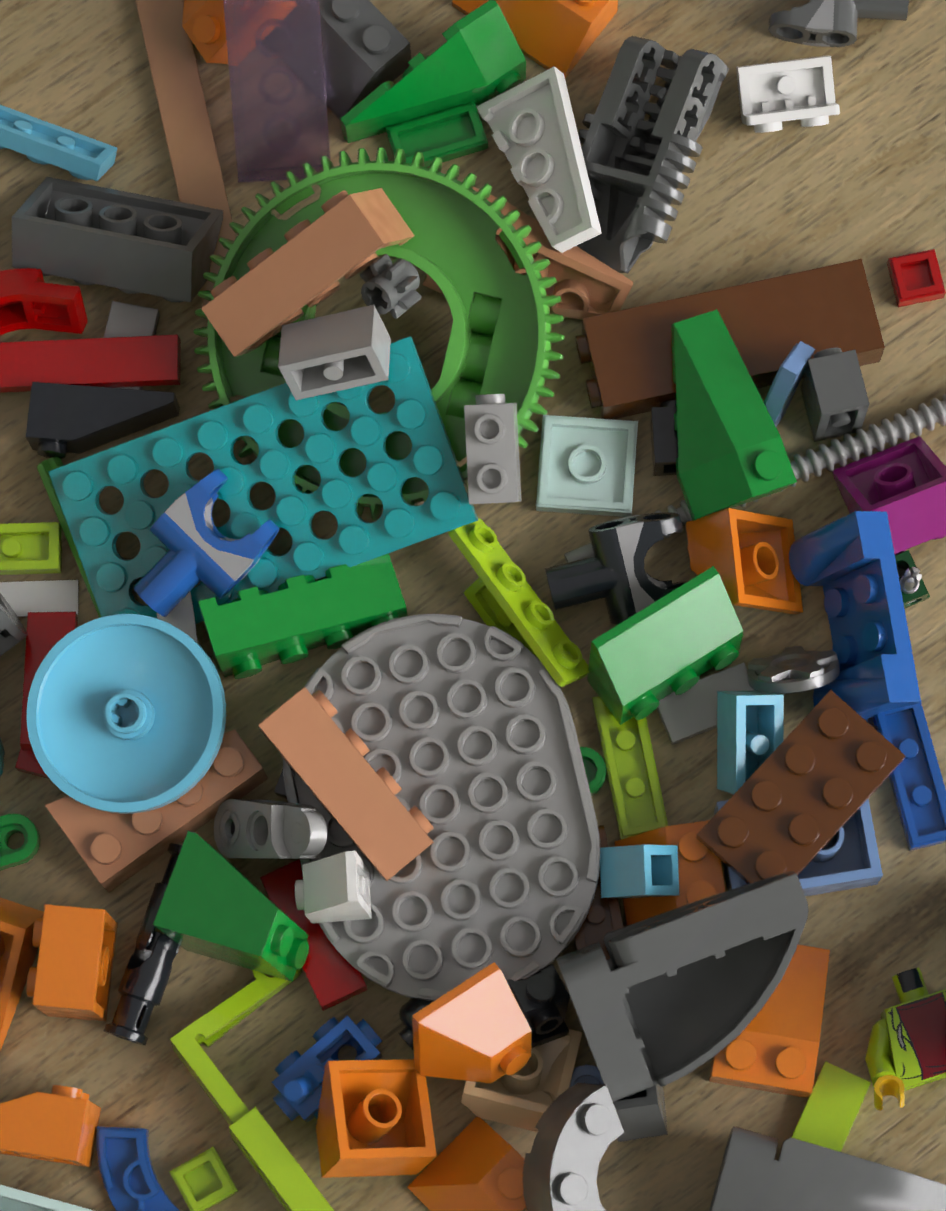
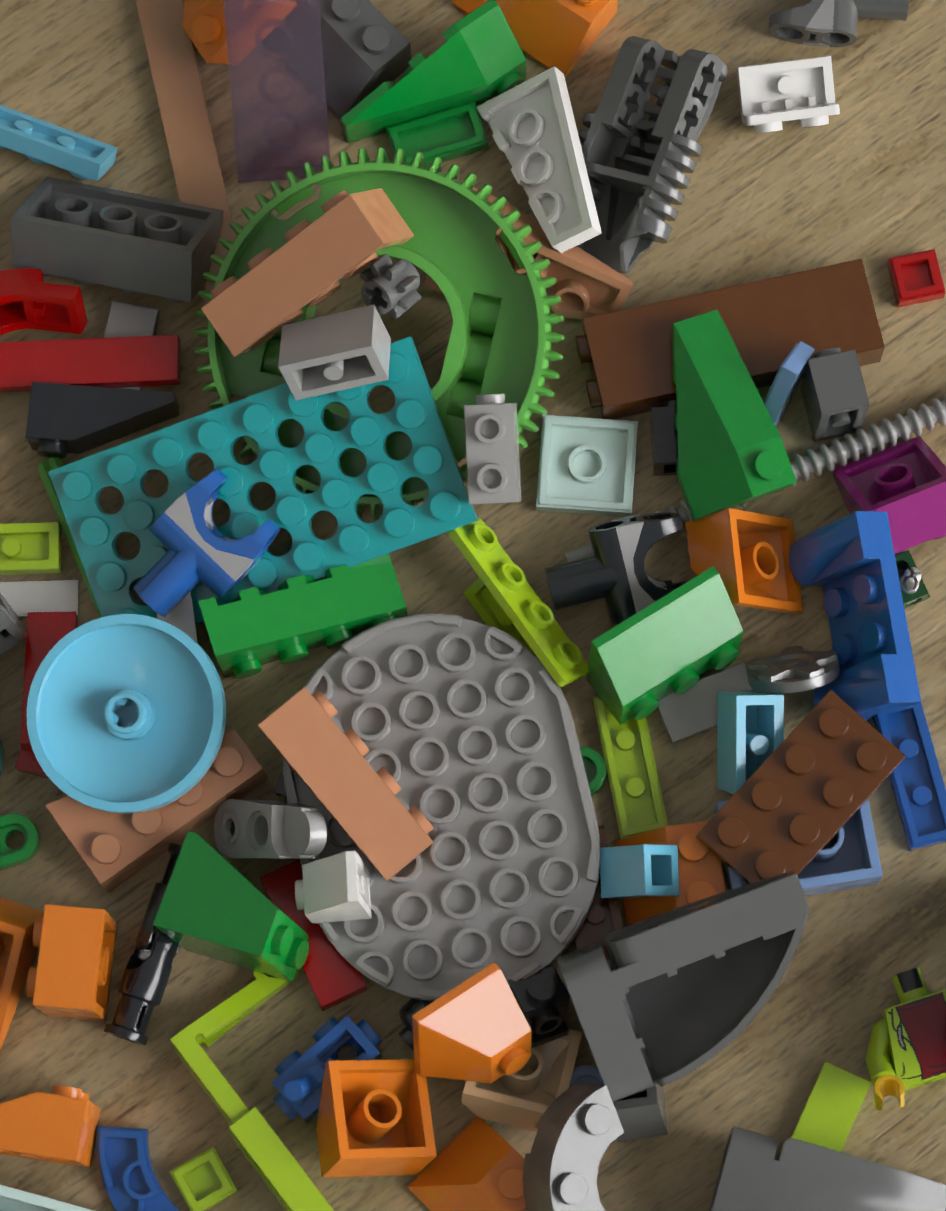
(783, 1039): orange slope -> none

